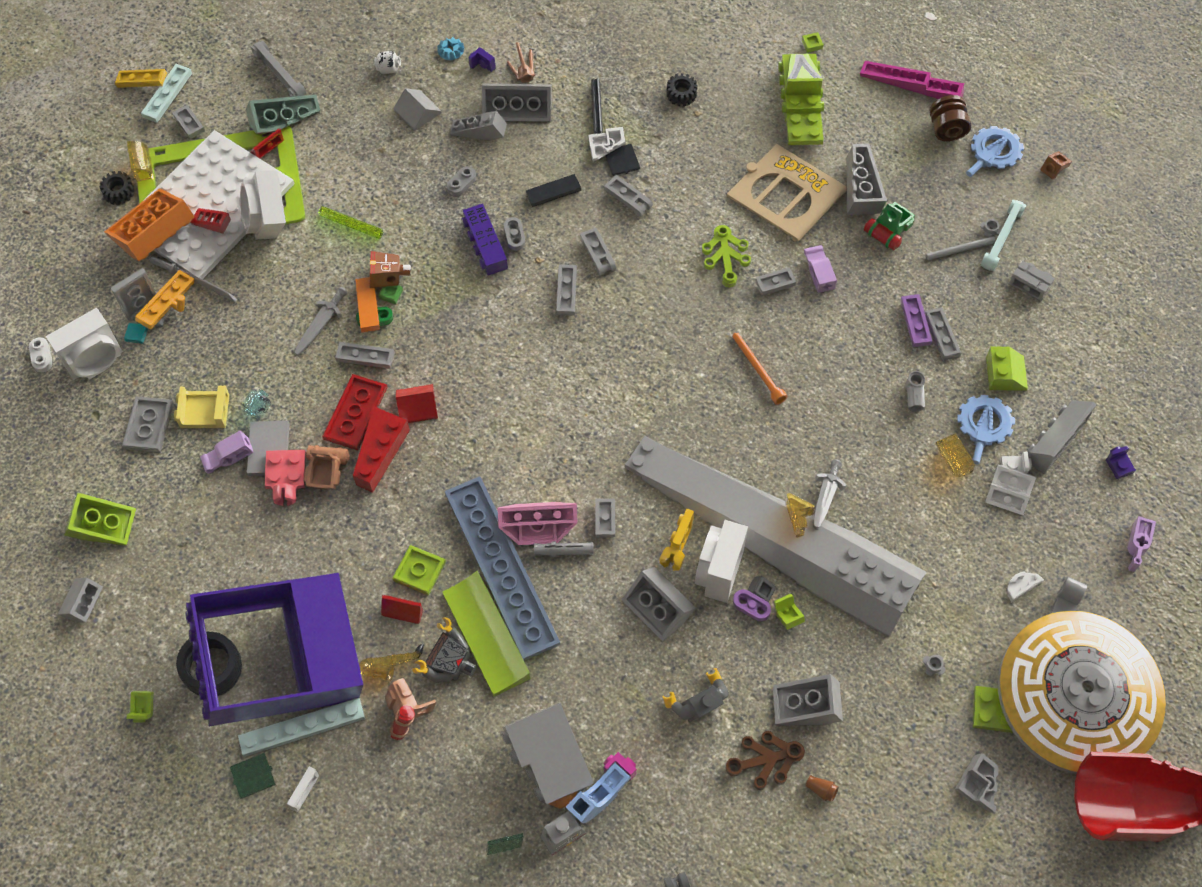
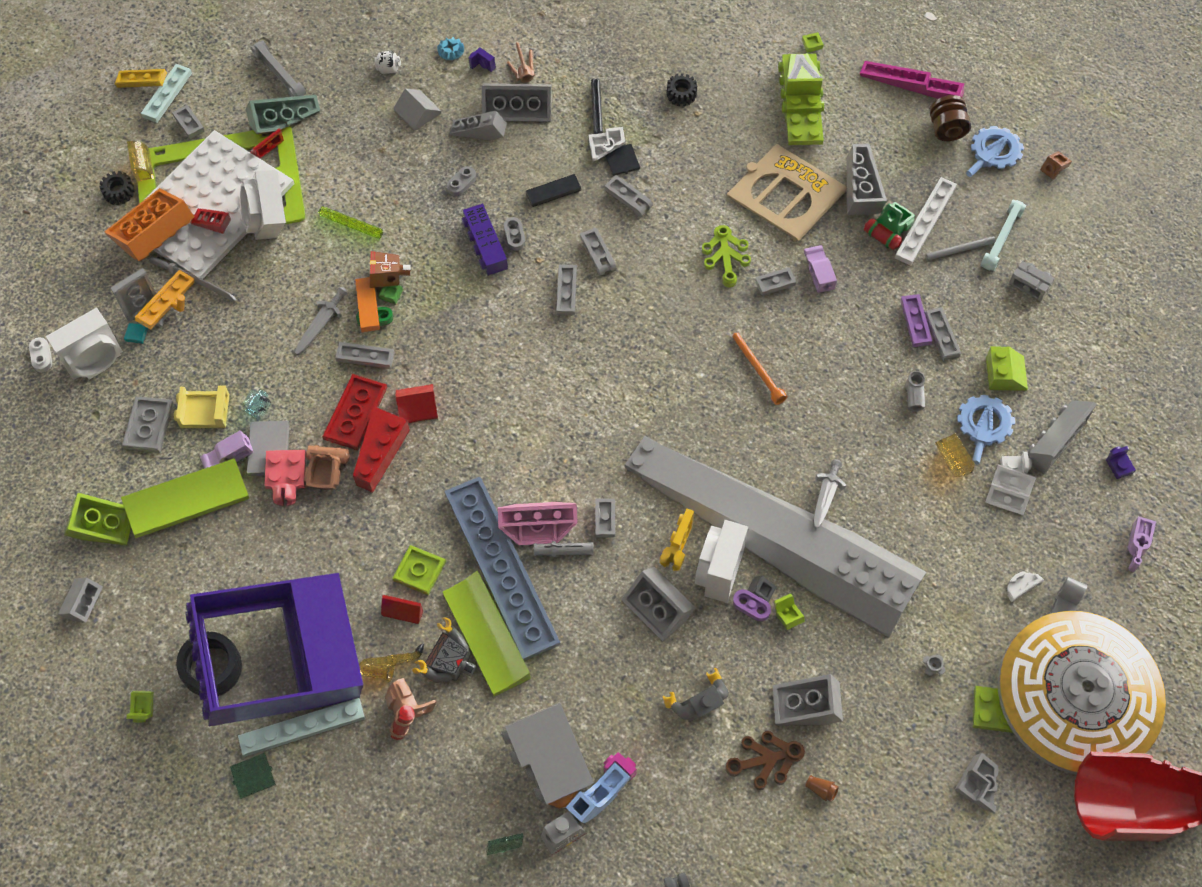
(184, 498): none -> lime arch
(303, 789): white tile -> none
(797, 511): clear yellow slope -> none
(925, 221): none -> white plate
(993, 224): light grey plate -> none

